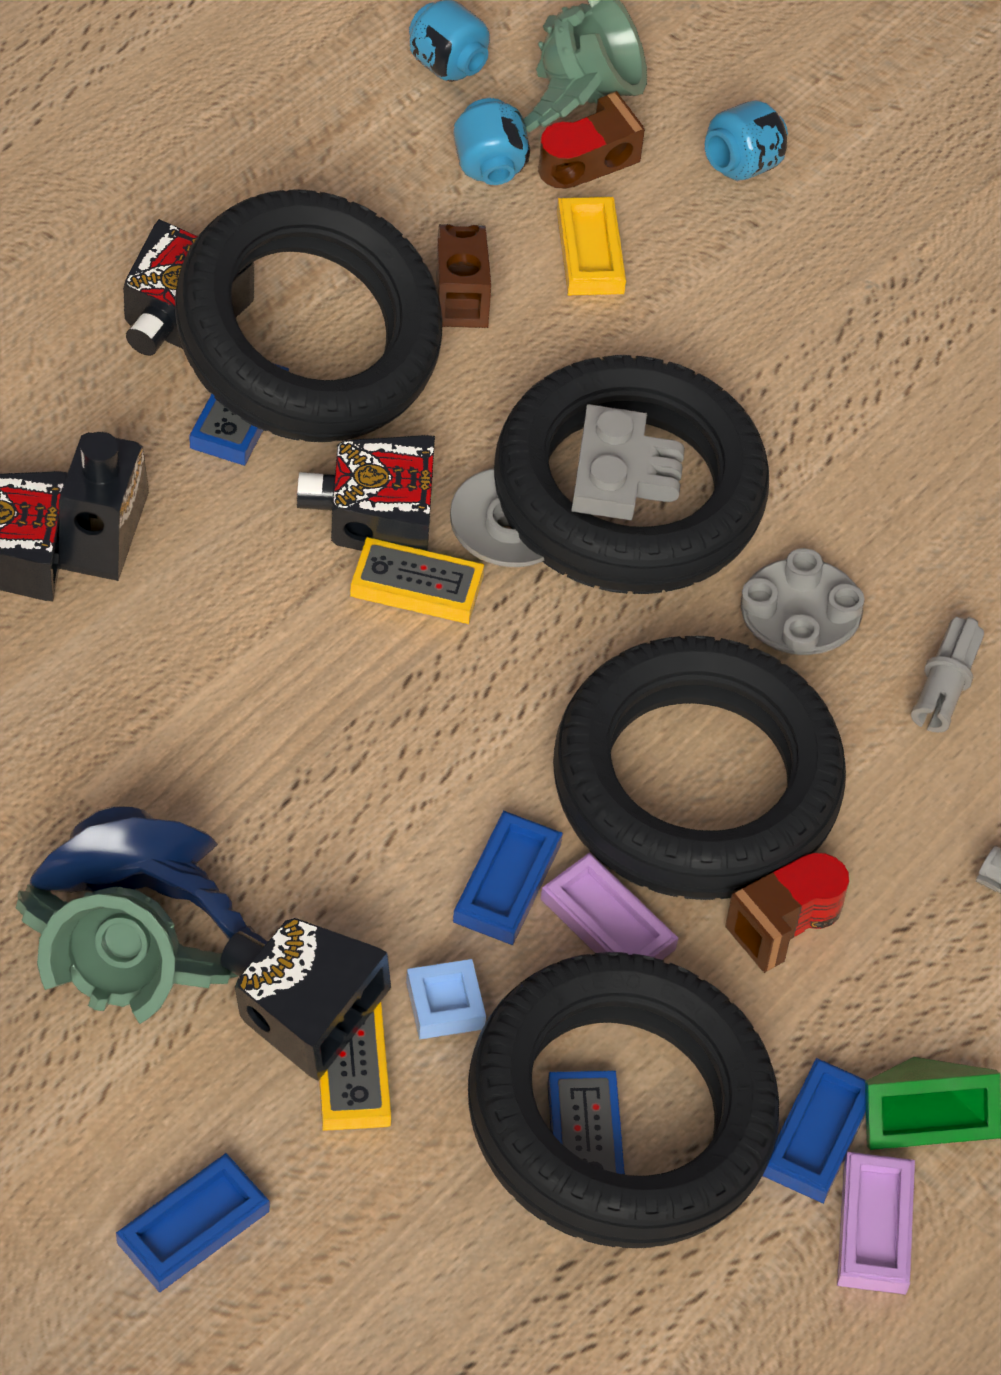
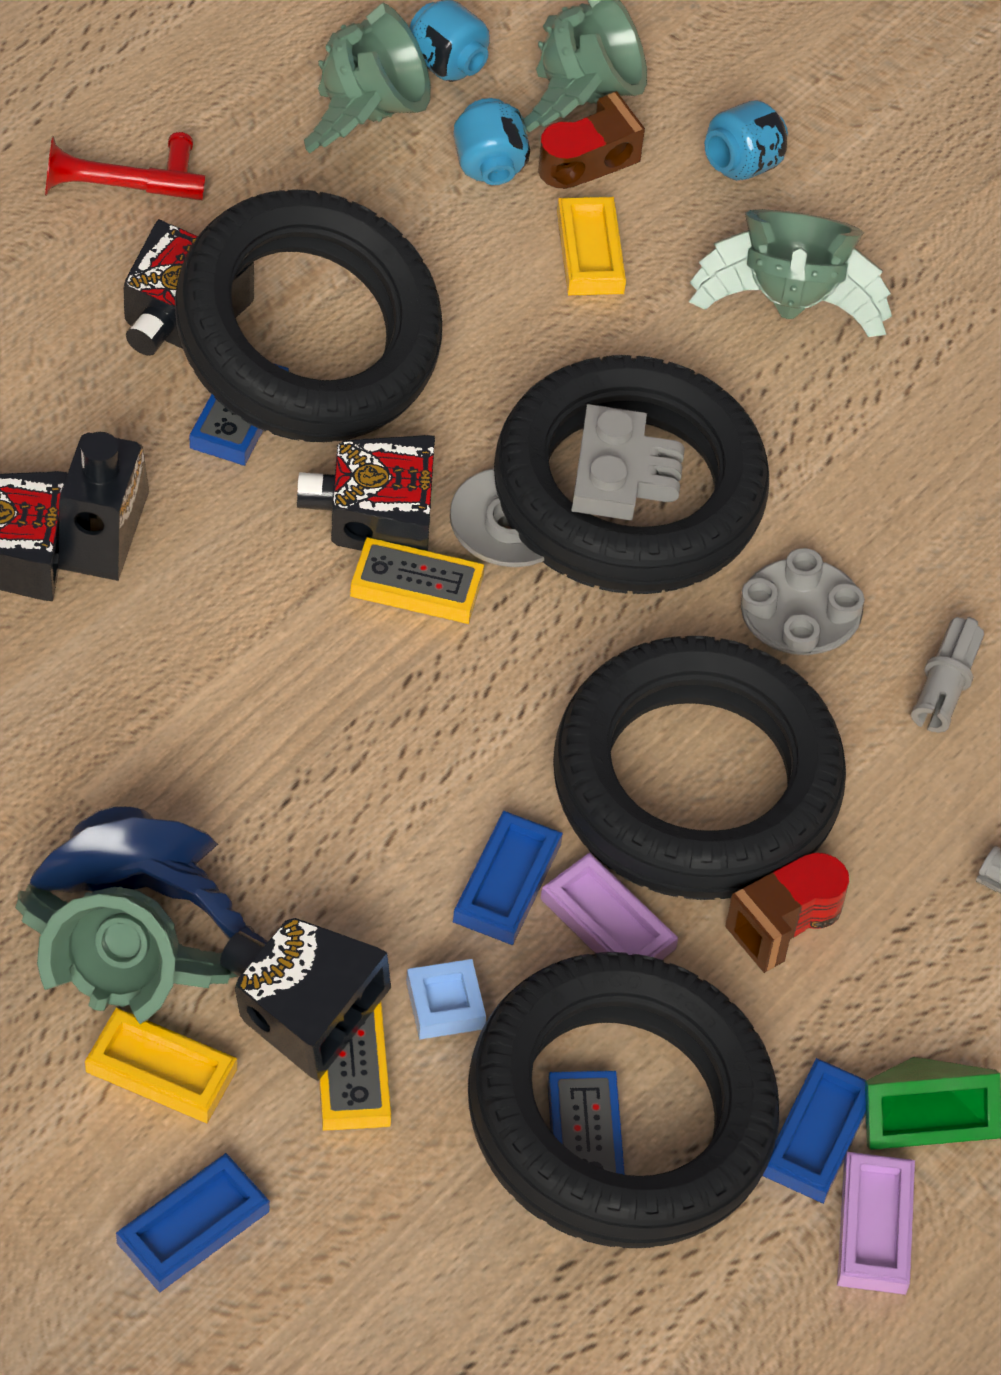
(161, 1065): none -> yellow tile
(169, 182): none -> red piece
(370, 75): none -> sand green helmet
(463, 276): reddish brown leg -> none
(796, 265): none -> sand green helmet

